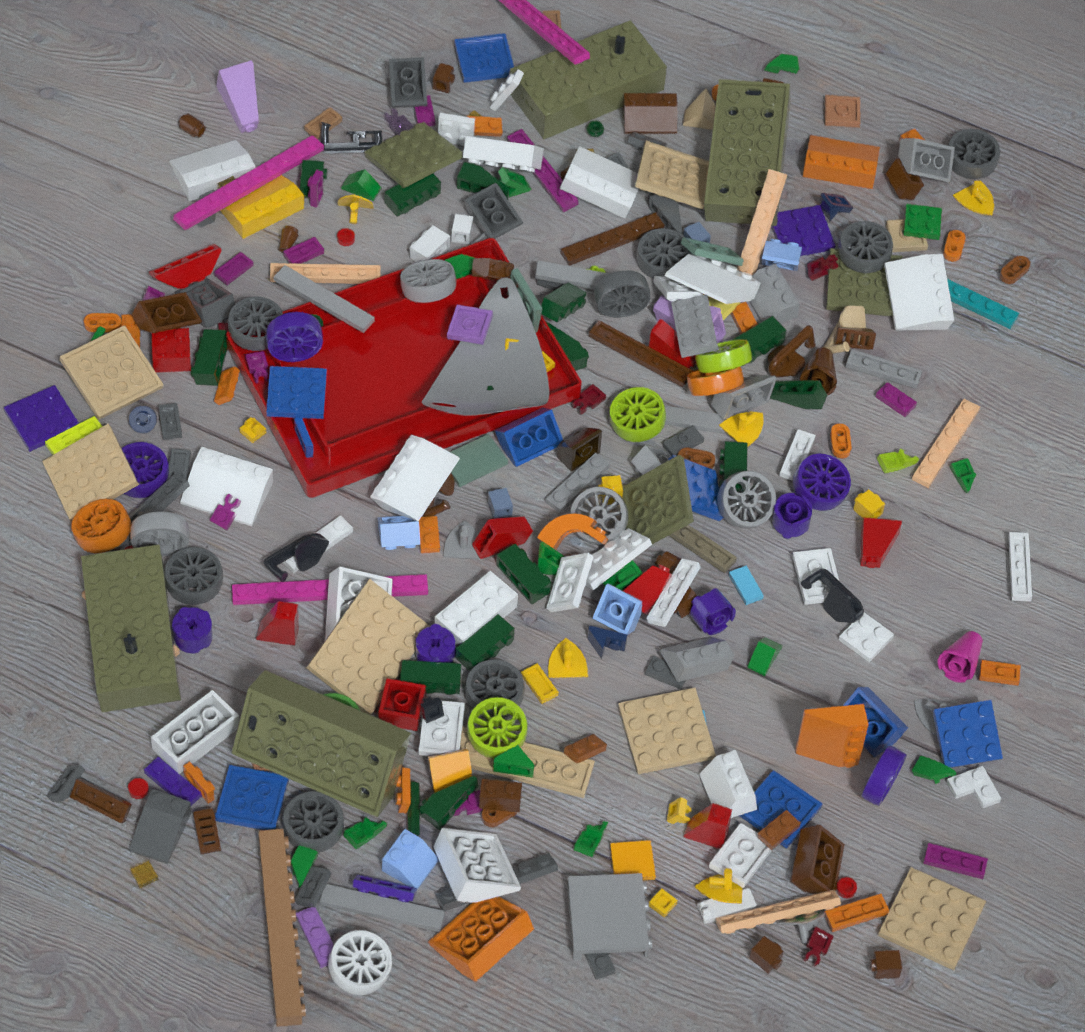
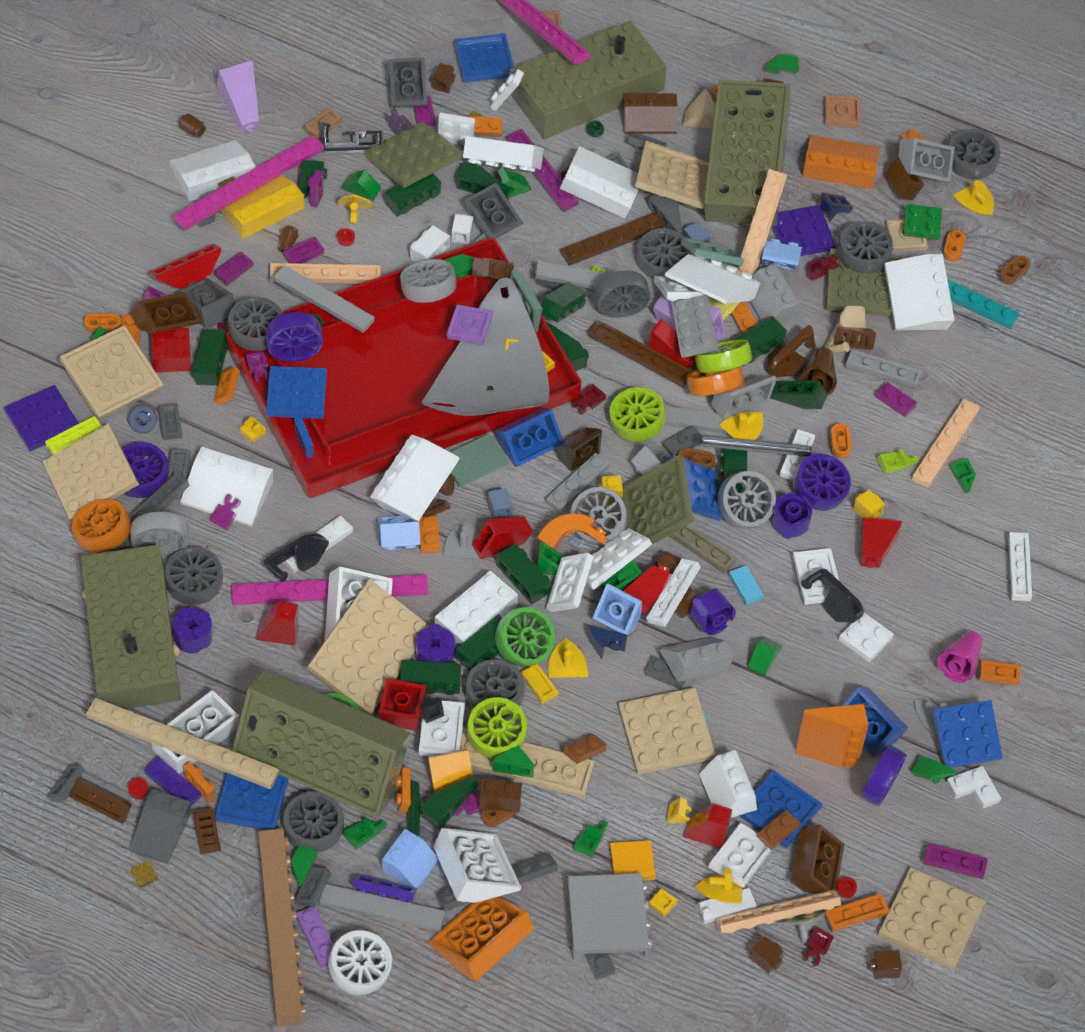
(183, 743): none -> tan plate
(531, 645): none -> bright green piece
(754, 445): none -> axle

